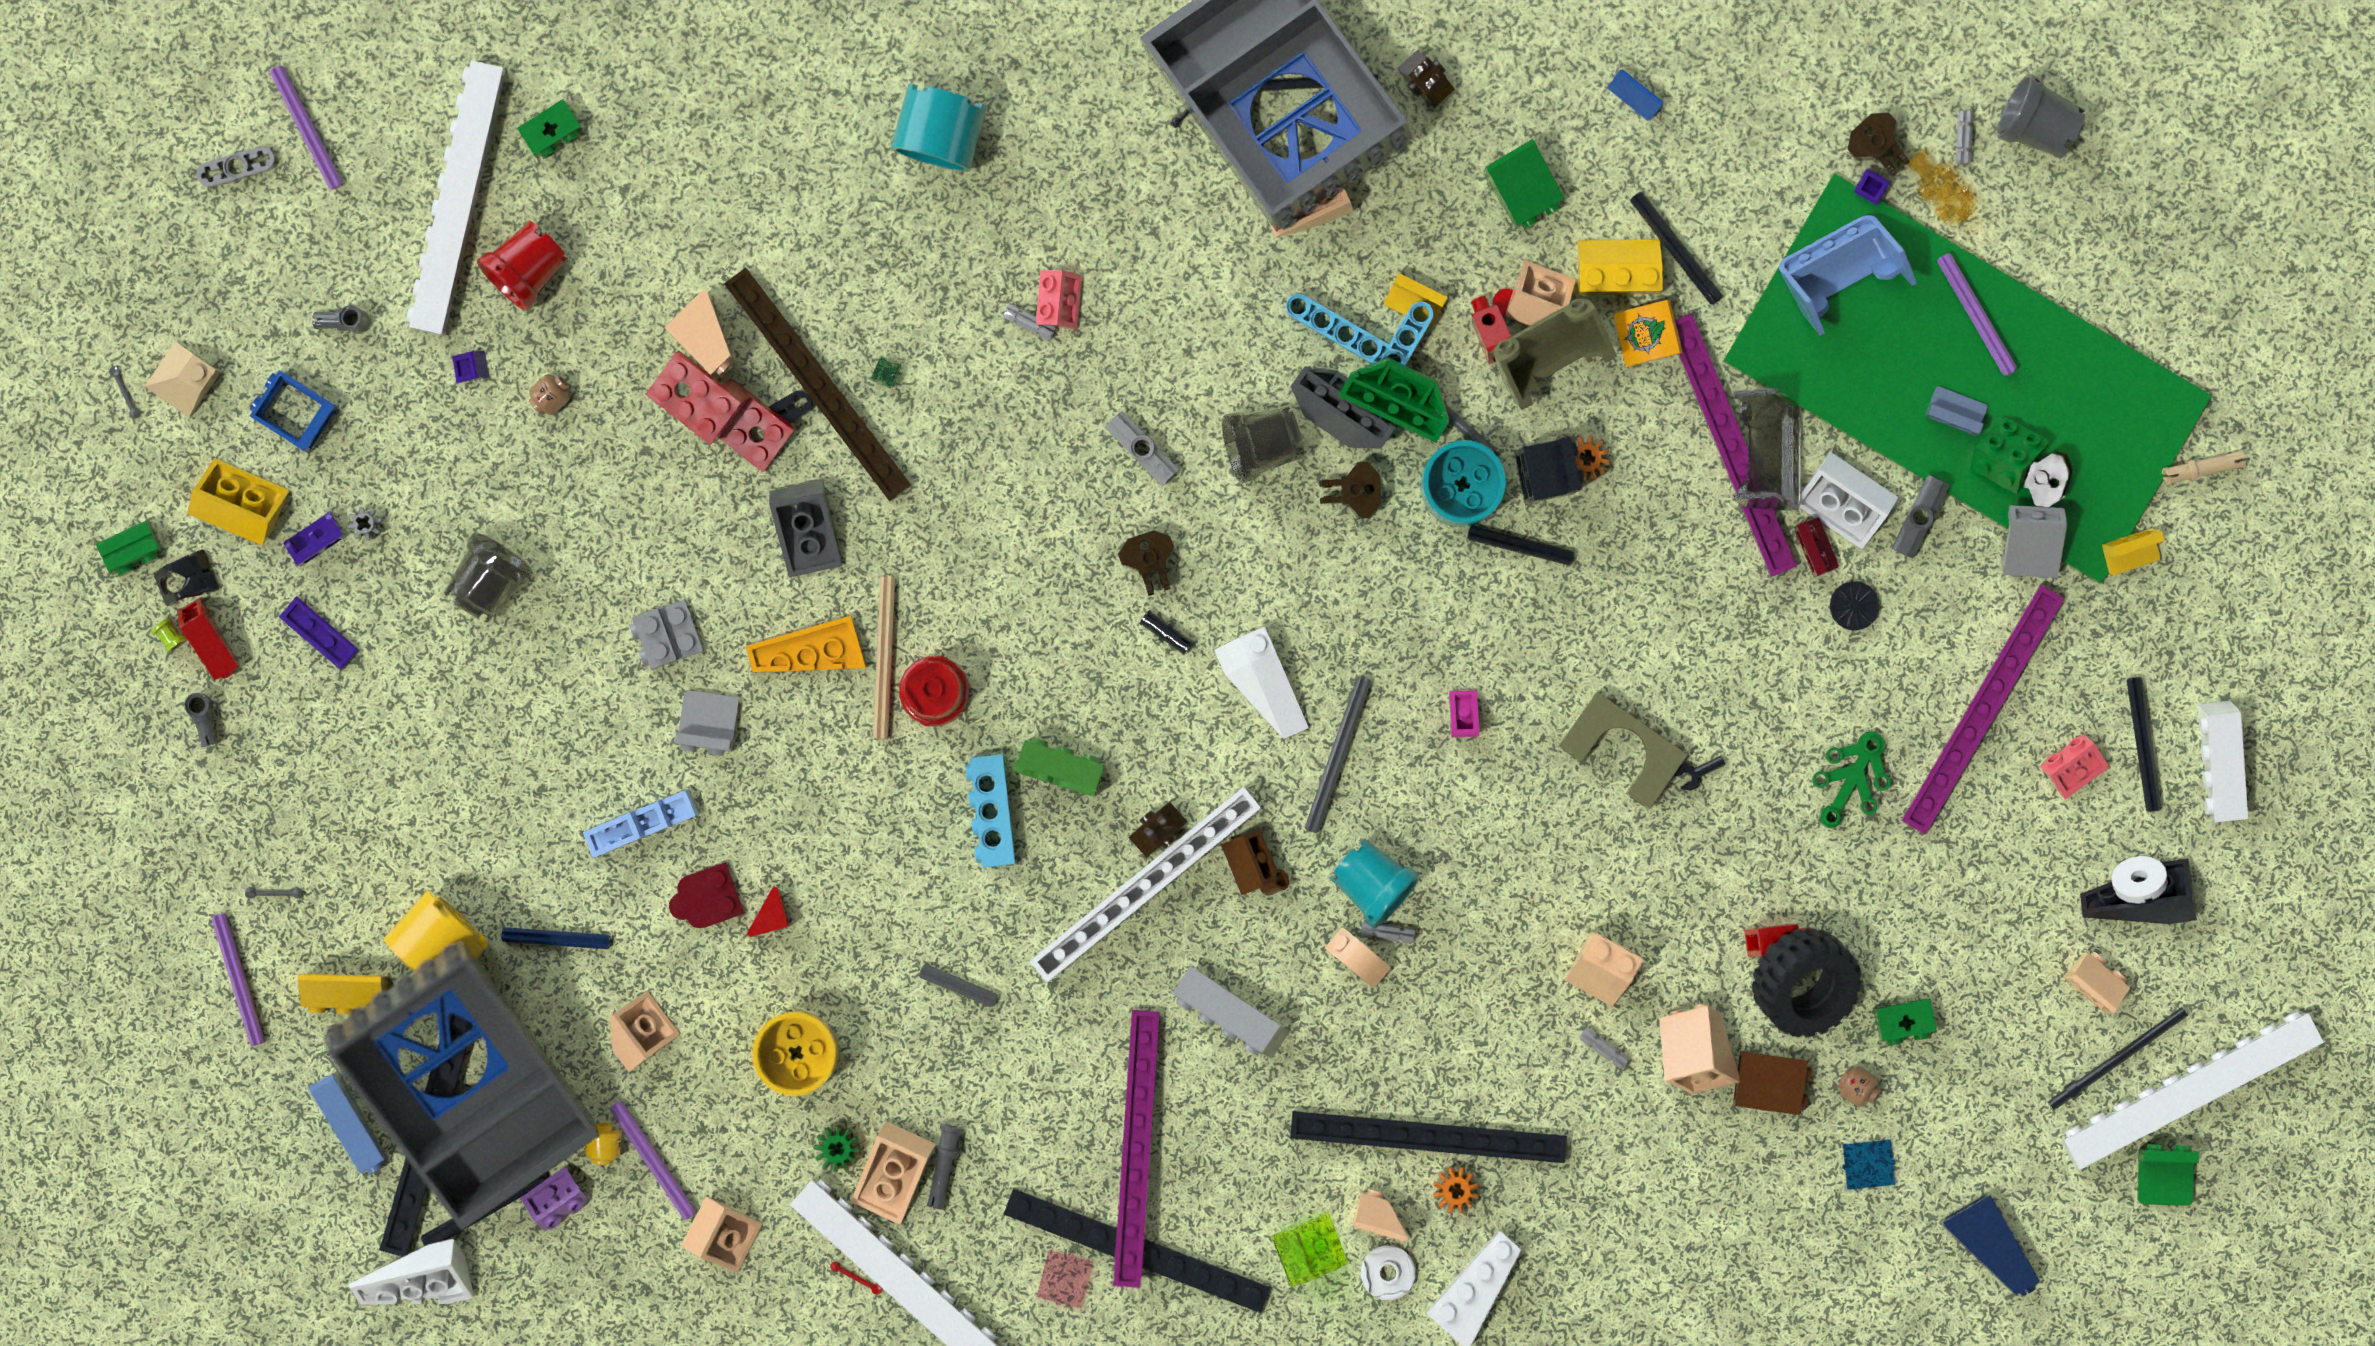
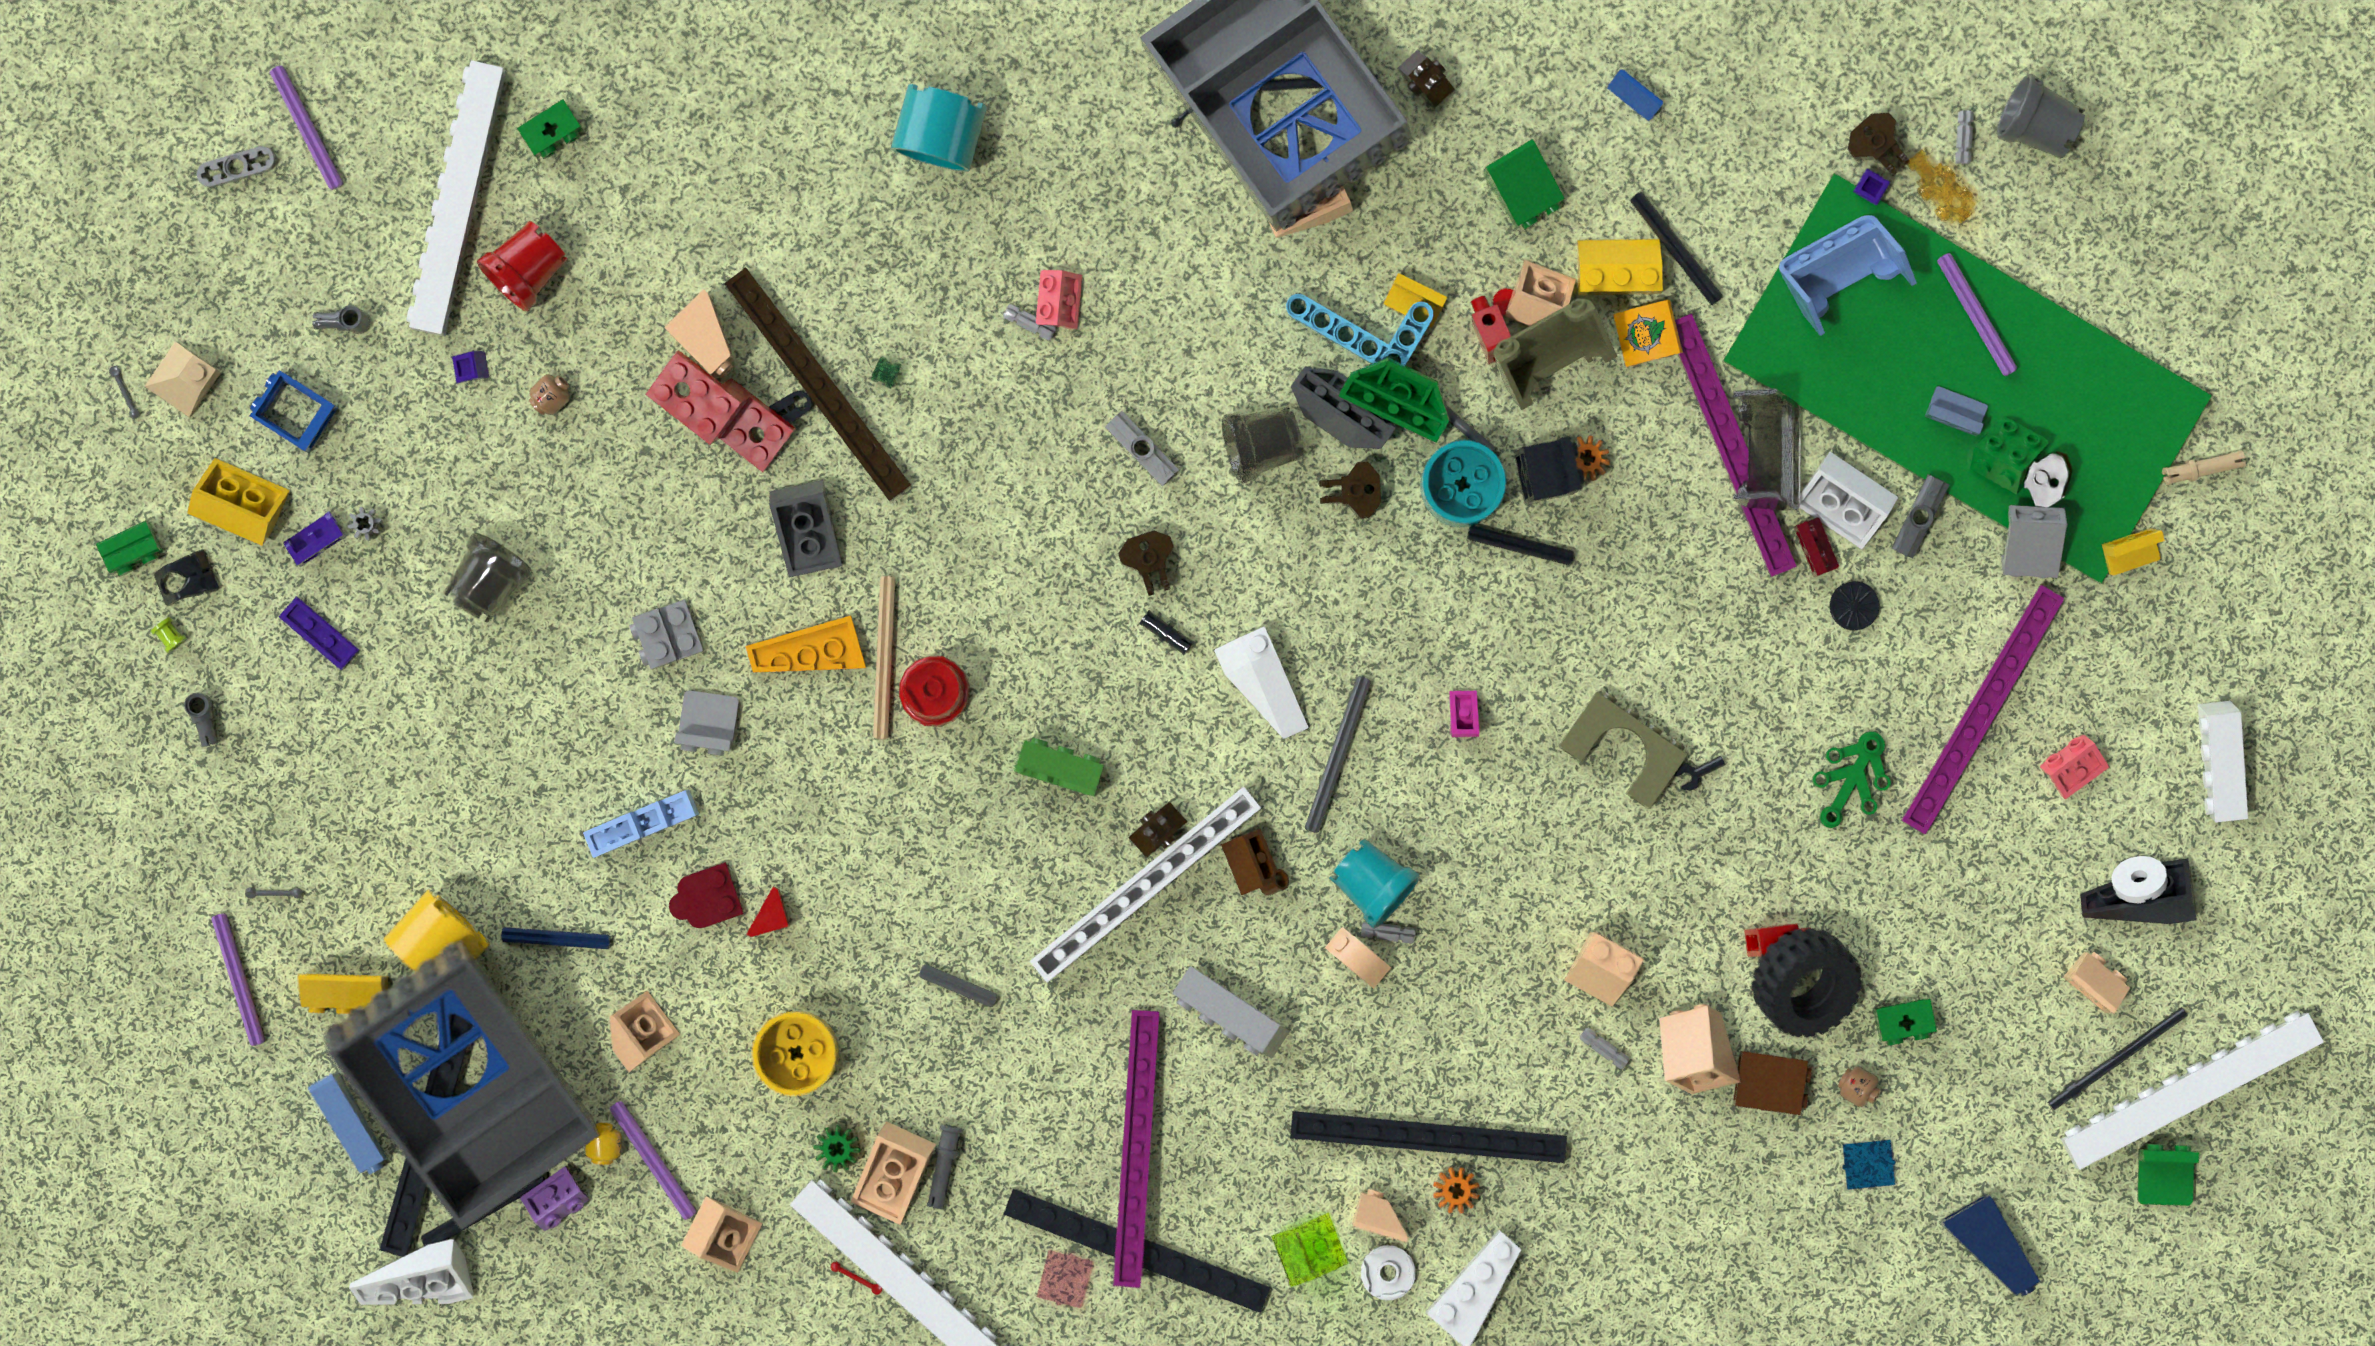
(207, 639): red slope -> none
(1004, 852): medium azure brick -> none
(2144, 744): black axle -> none

